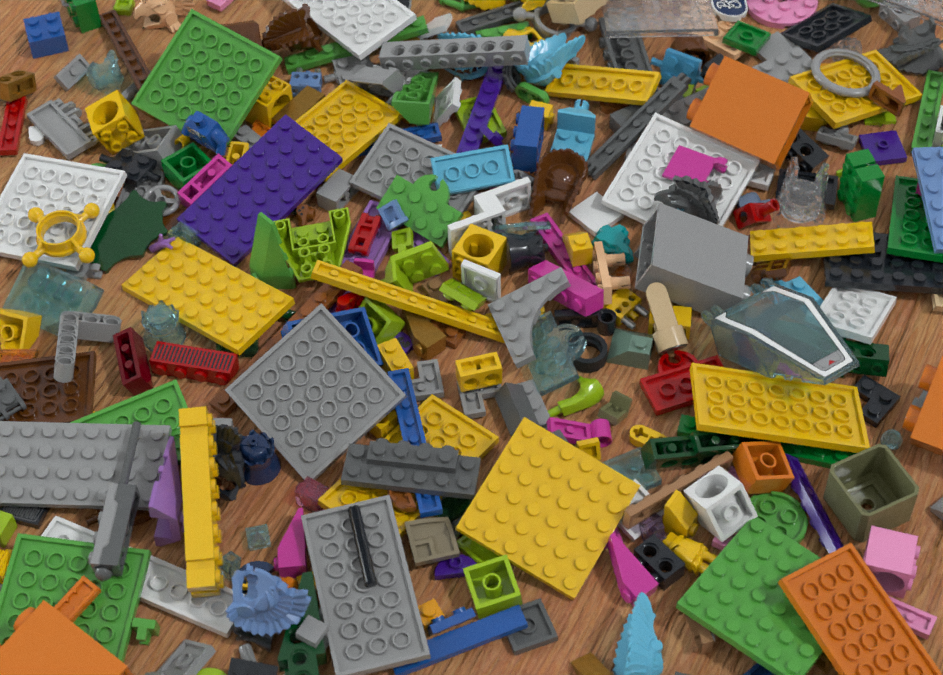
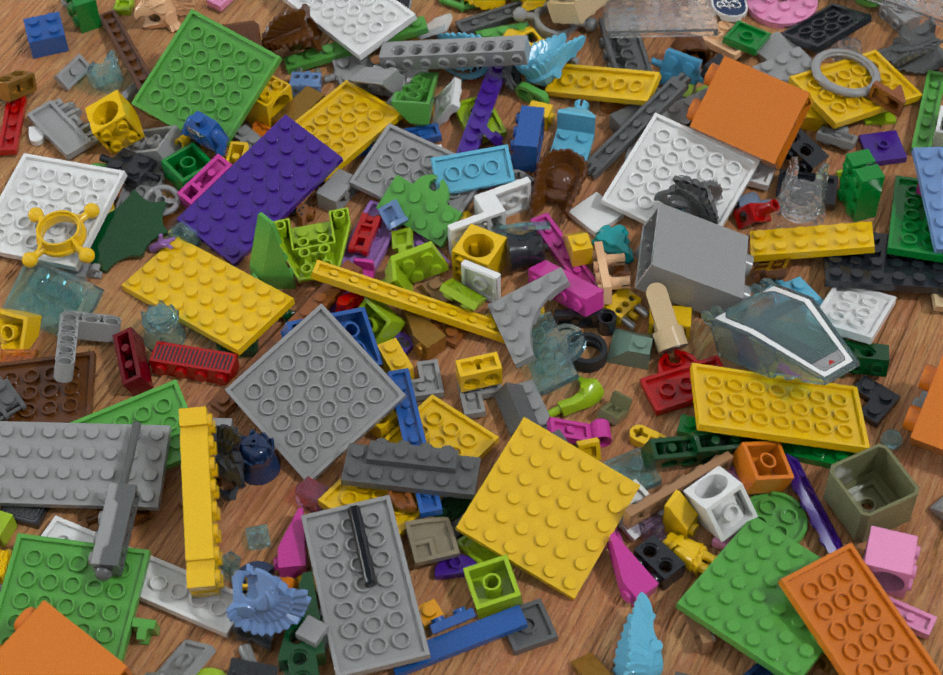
(78, 599): orange plate -> none
(167, 499): medium lavender wedge -> none
(693, 164): dark pink flag -> none

